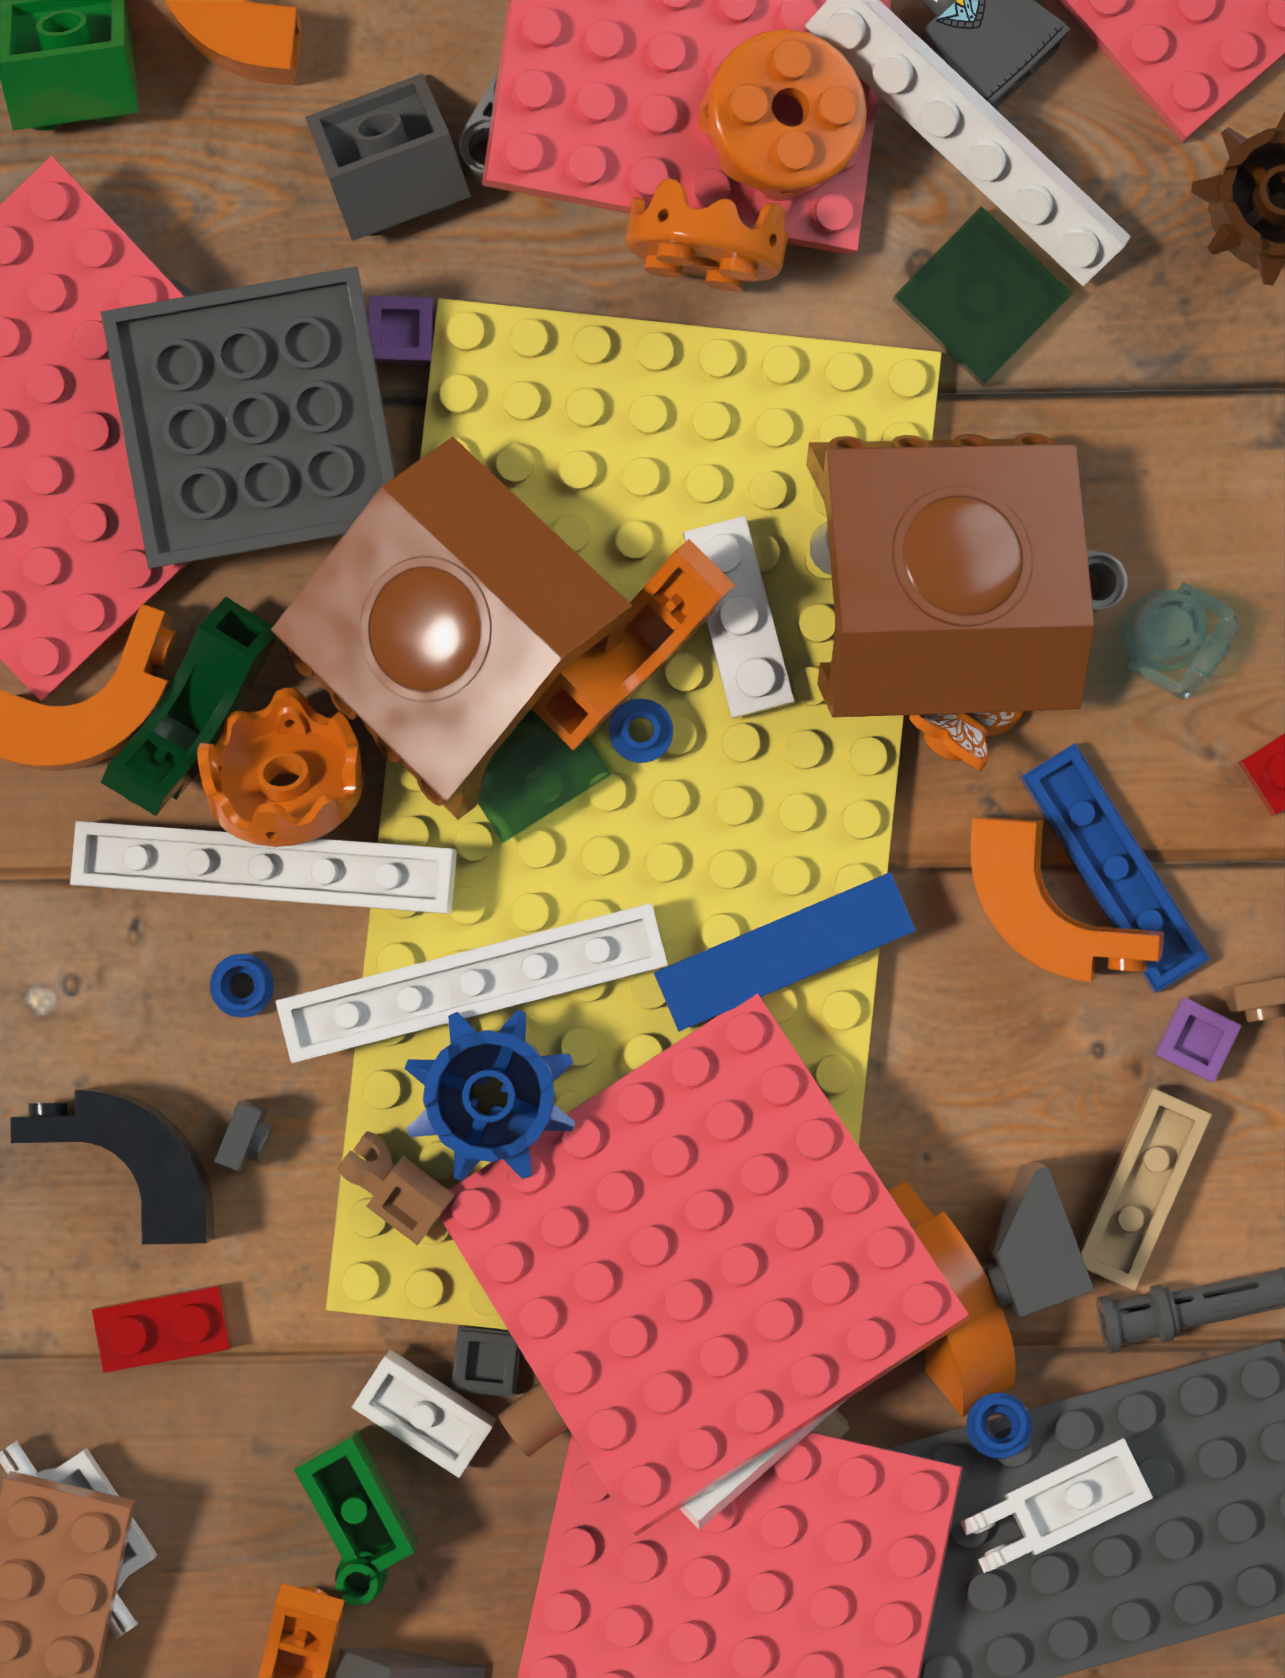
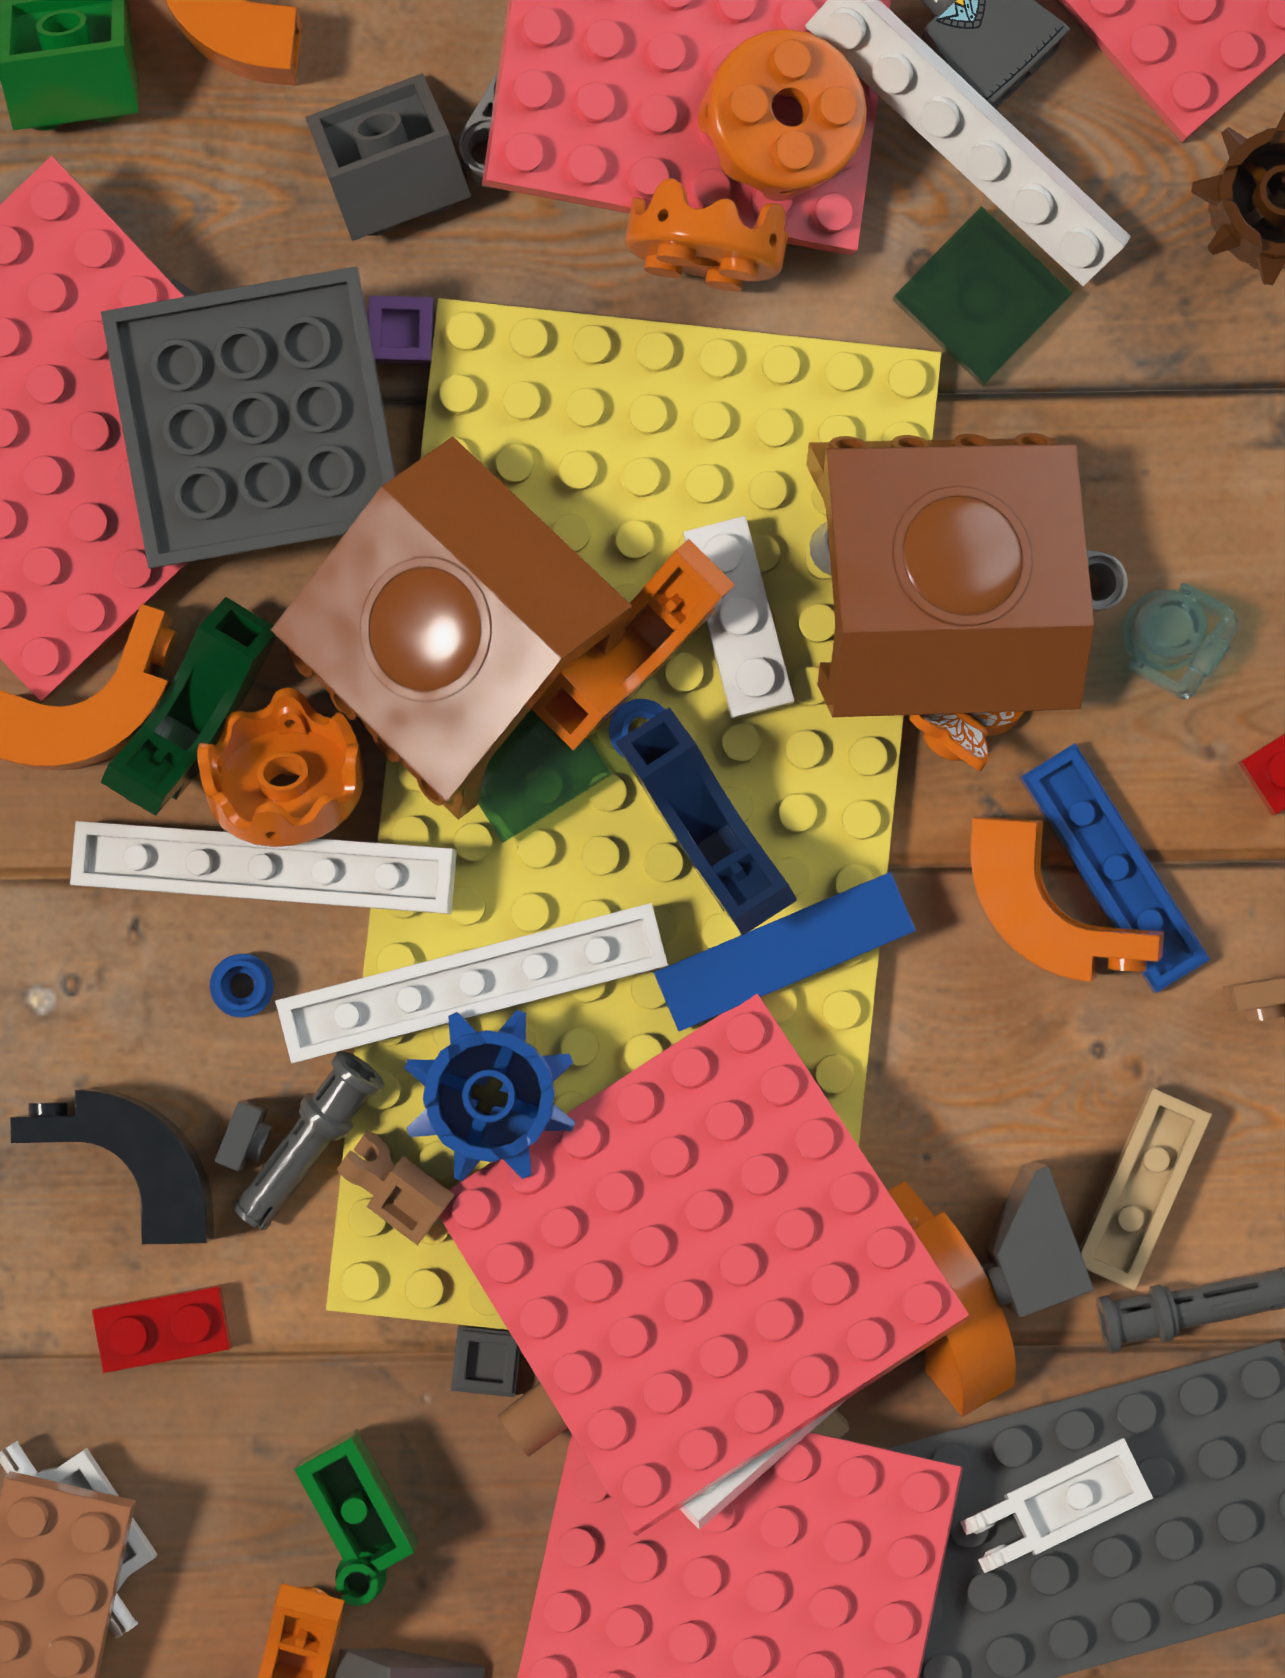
(323, 1119): none -> dark grey pin
(424, 1413): white plate -> none
(705, 821): none -> dark blue arch
(1013, 1411): blue plate -> none
(1197, 1039): medium lavender plate -> none

